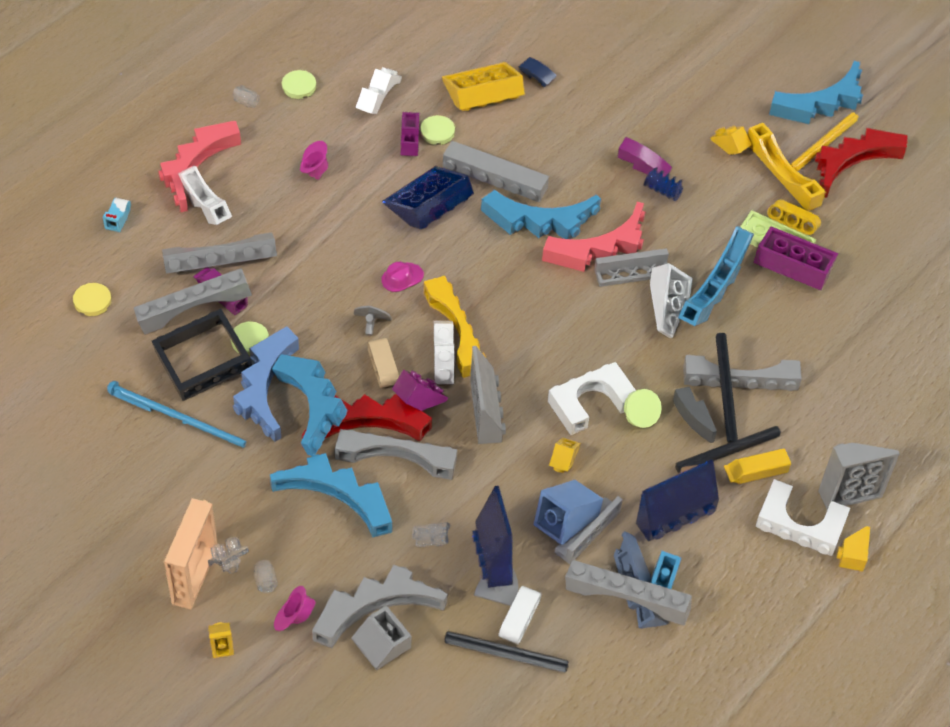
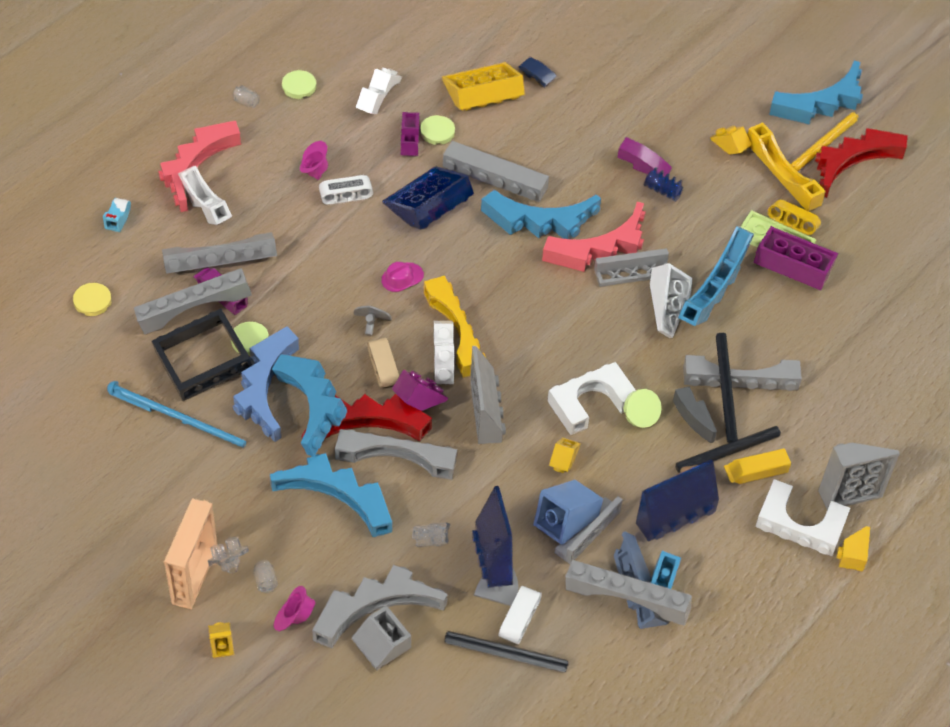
(345, 189): none -> white beam

